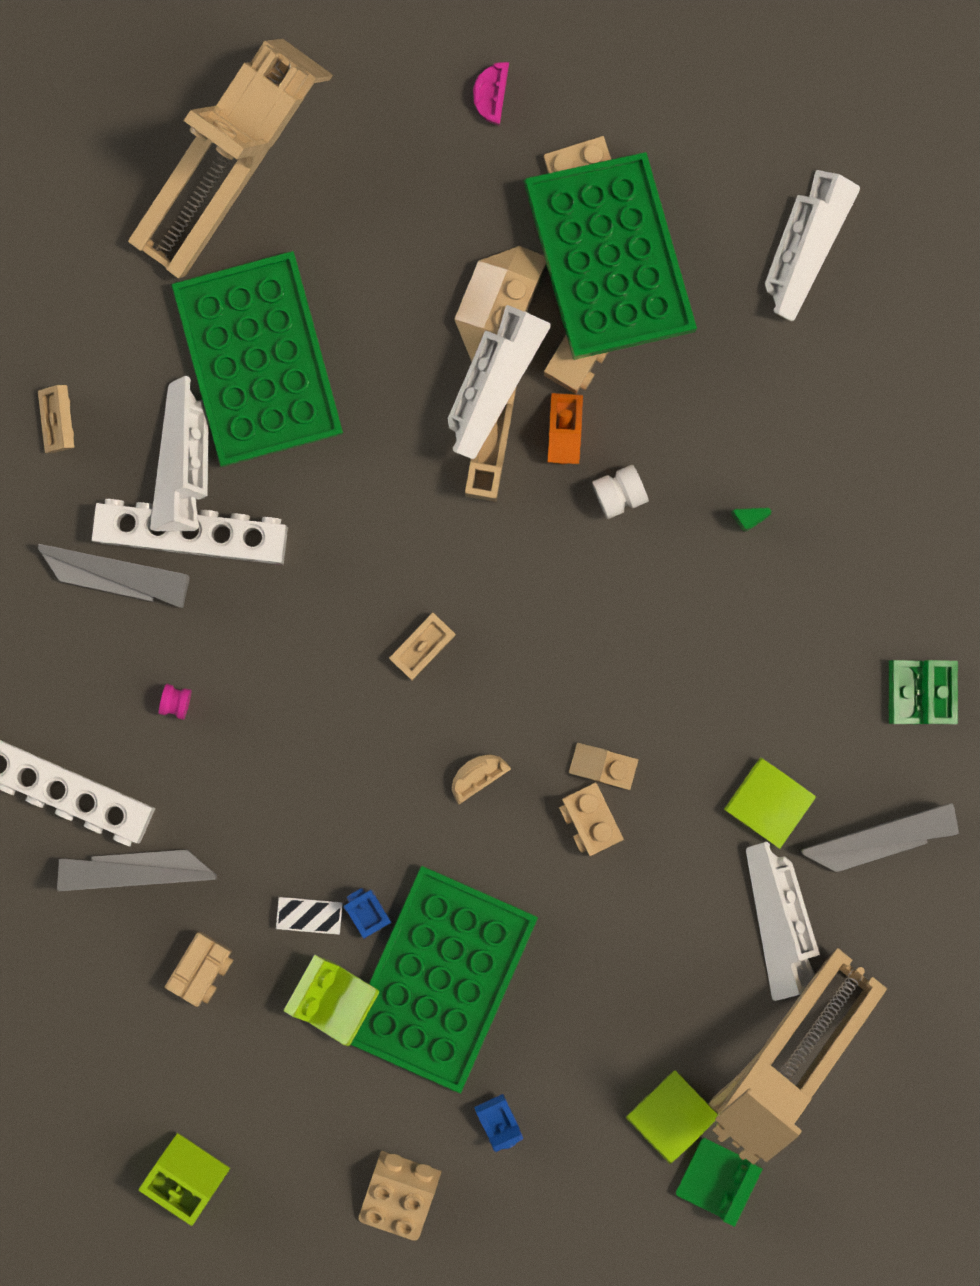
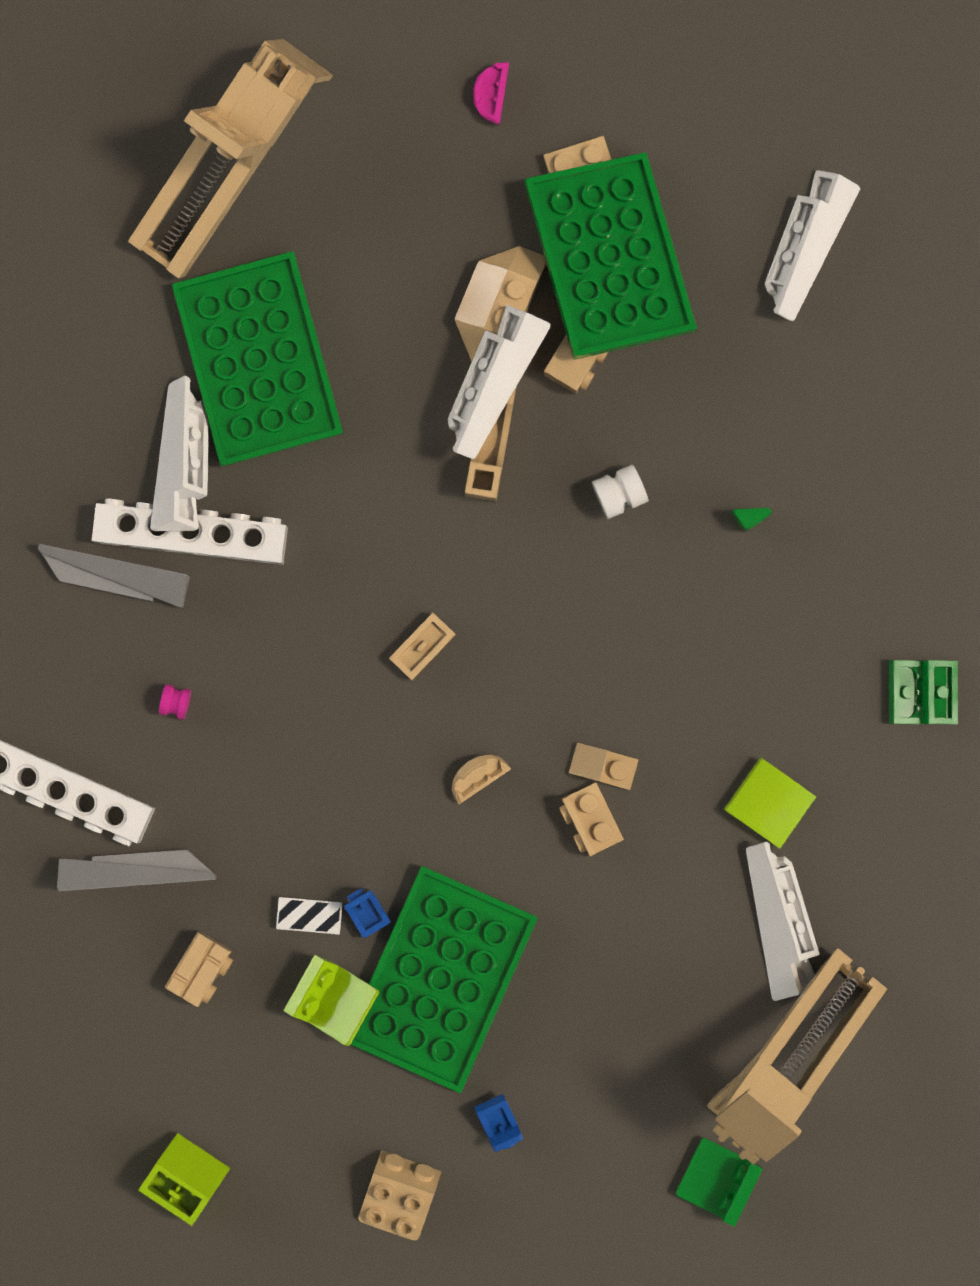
(56, 419): tan plate -> none
(565, 428): orange slope -> none
(672, 1117): lime slope -> none
(885, 839): light grey wedge -> none

